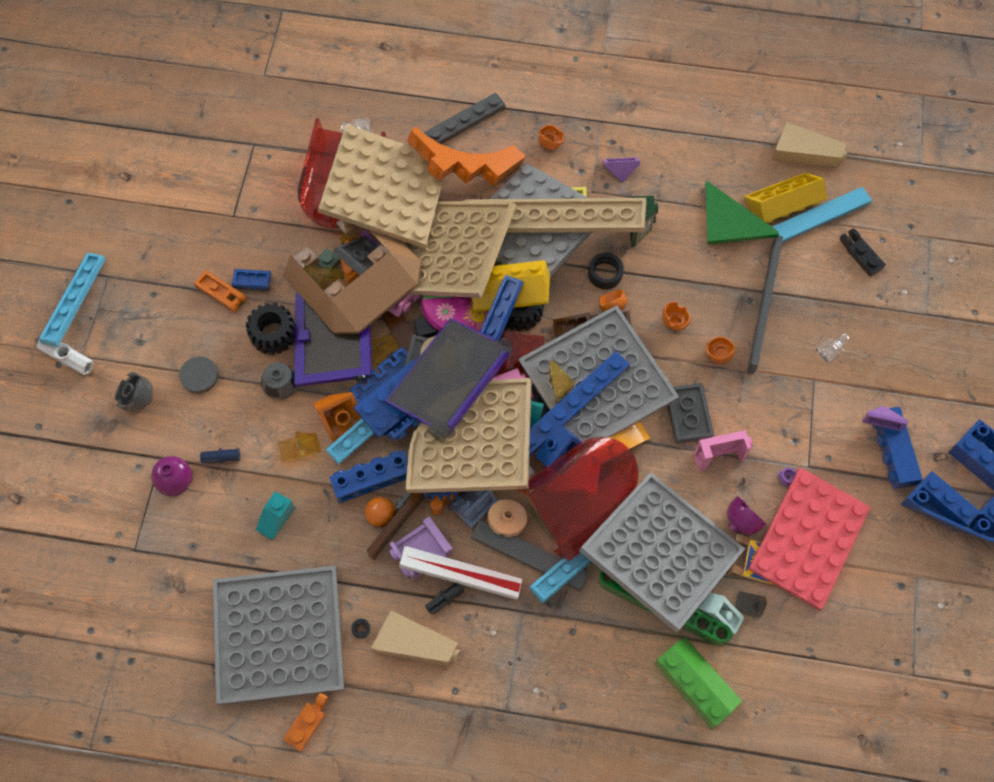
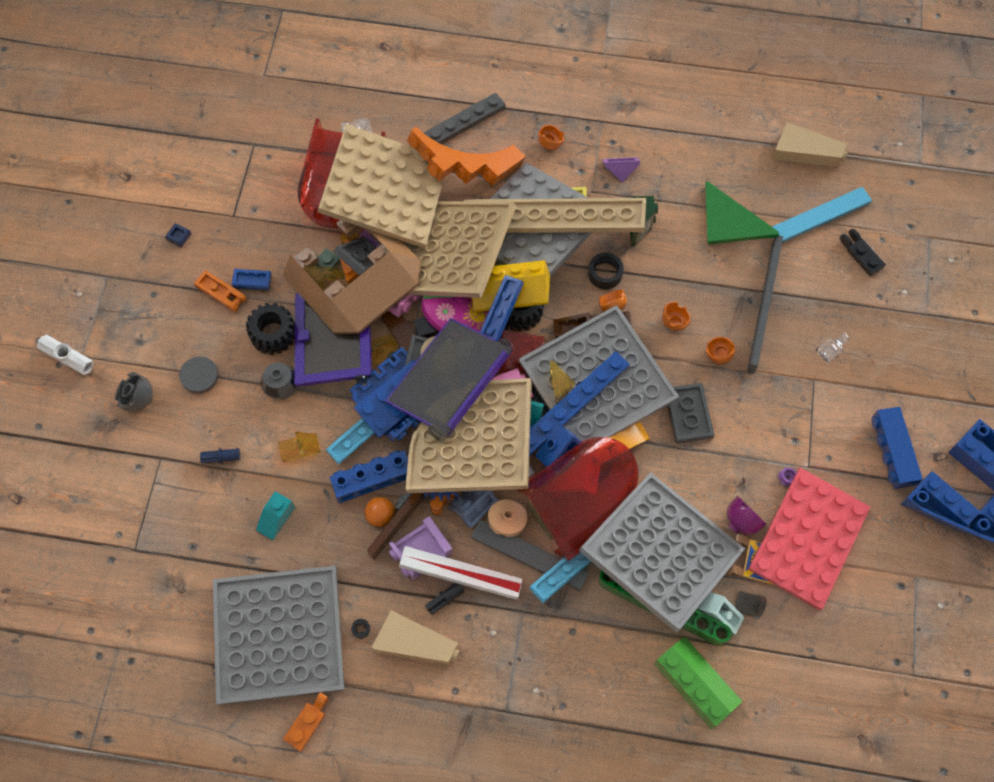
(72, 300): medium azure tile -> none
(171, 476): magenta cylinder -> none
(178, 235): none -> dark blue tile
(337, 413): orange slope -> none
(721, 445): bright pink panel -> none
(787, 197): yellow slope -> none
(885, 418): medium lavender slope -> none

